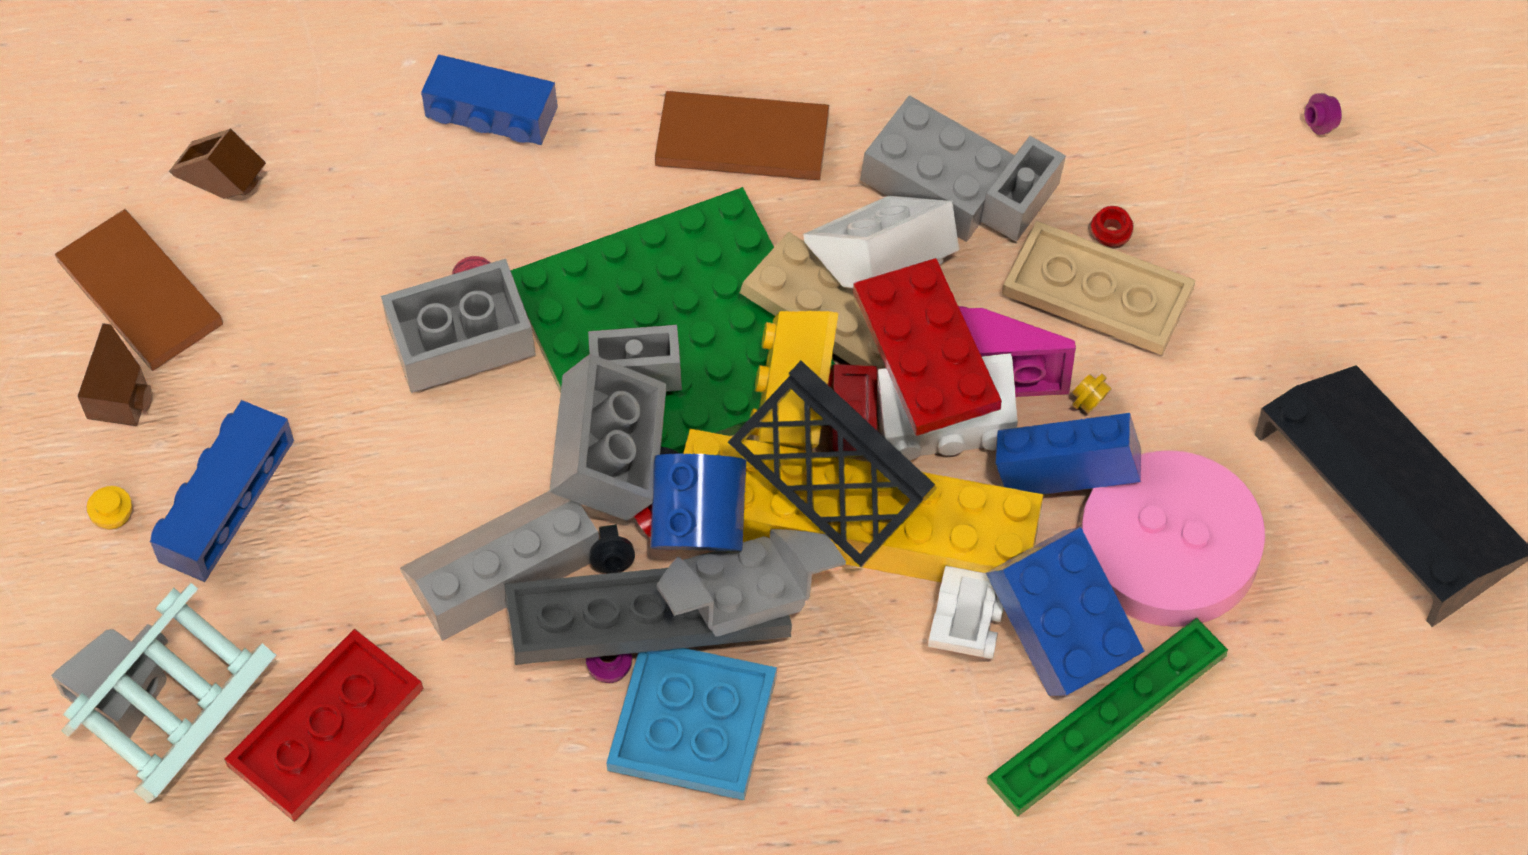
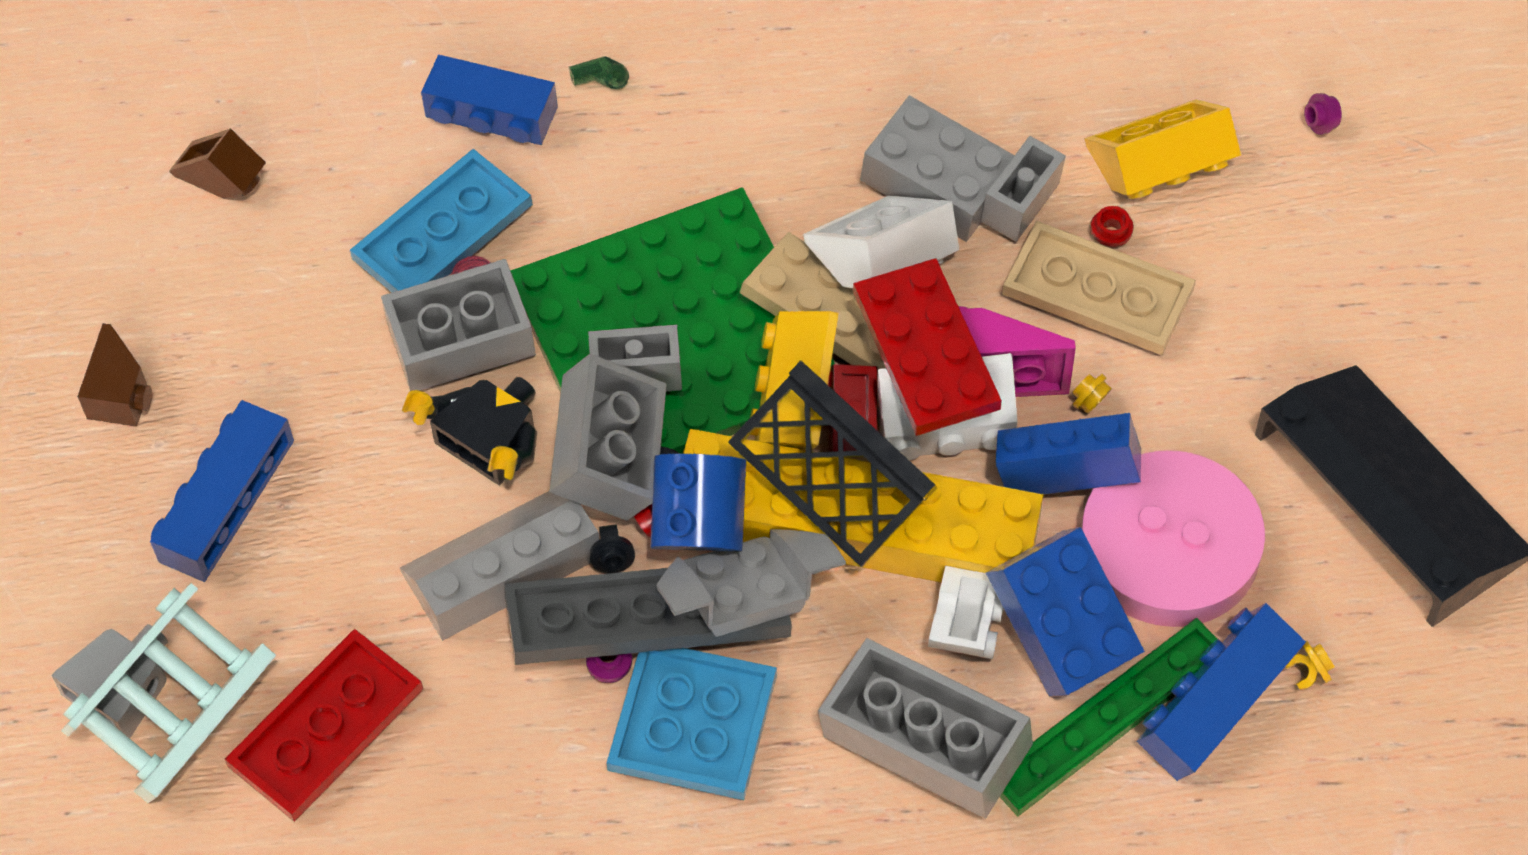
(109, 507): yellow plate -> none
(139, 289): dark orange tile -> none
(442, 224): none -> dark azure plate
(481, 425): none -> black torso
(602, 70): none -> clear green arm
(742, 135): dark orange tile -> none
(926, 727): none -> light grey brick
(1165, 147): none -> yellow slope
(1220, 691): none -> blue brick
(1316, 661): none -> yellow plate

